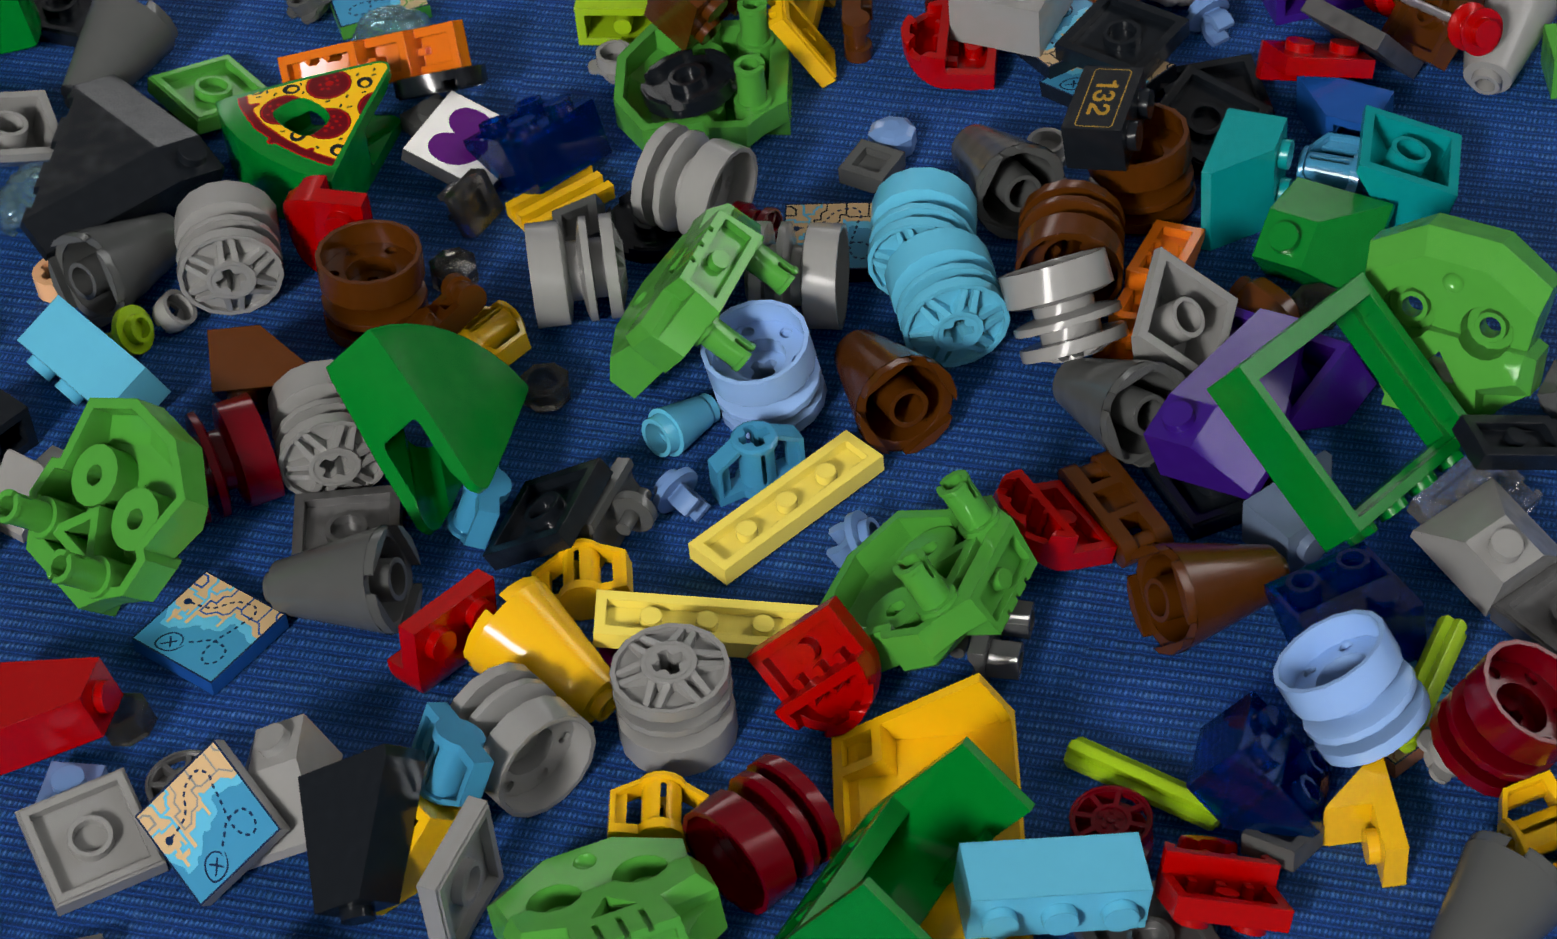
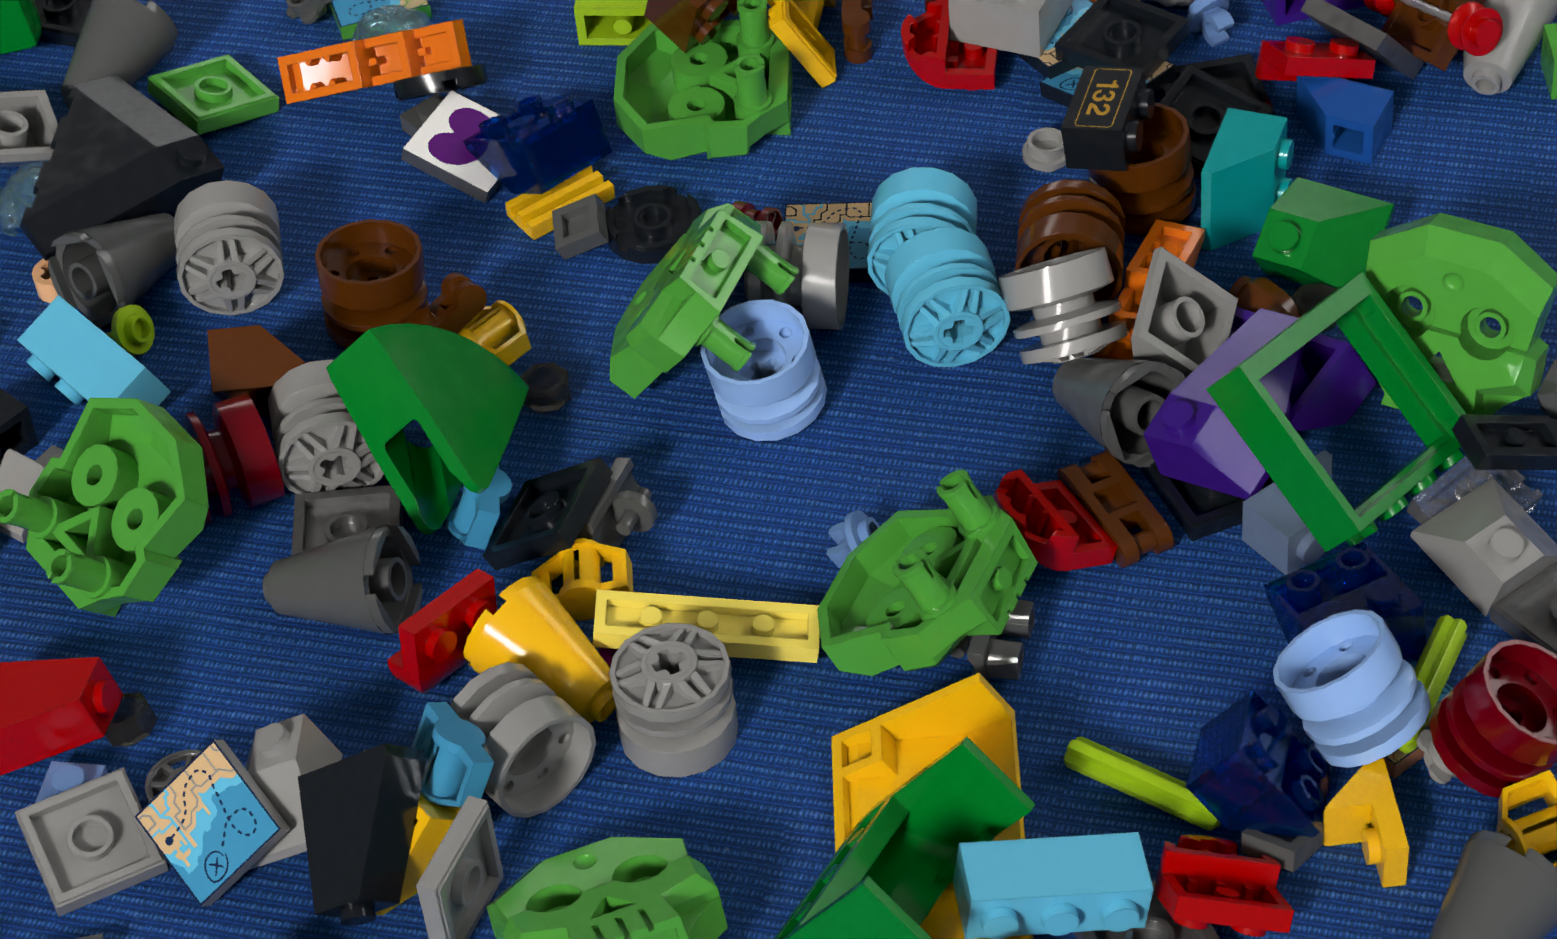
(182, 318): light grey hinge -> none
(210, 632): tile -> none
(278, 146): green piece -> none
(316, 210): red slope -> none
(452, 261): clear smoke tile -> none
(472, 202): clear smoke tile -> none
(575, 270): light grey wheel -> none
(607, 59): light grey plate -> none
(649, 792): yellow piece -> none
(676, 491): medium blue plate -> none
(679, 424): medium azure cone -> none
(687, 174): light grey wheel -> none
(689, 84): black tile -> none
(755, 459): dark azure piece -> none
(762, 833): dark red wheel -> none
(786, 507): light yellow plate -> none
(821, 670): red slope -> none
(870, 165): dark grey plate -> none
(894, 133): medium blue tile -> none
(894, 392): reddish brown cone -> none
(1002, 174): dark grey cone -> none
(1104, 813): dark red wheel -> none
(1198, 589): reddish brown cone -> none
(1329, 168): dark azure piece -> none
(1408, 164): teal slope -> none

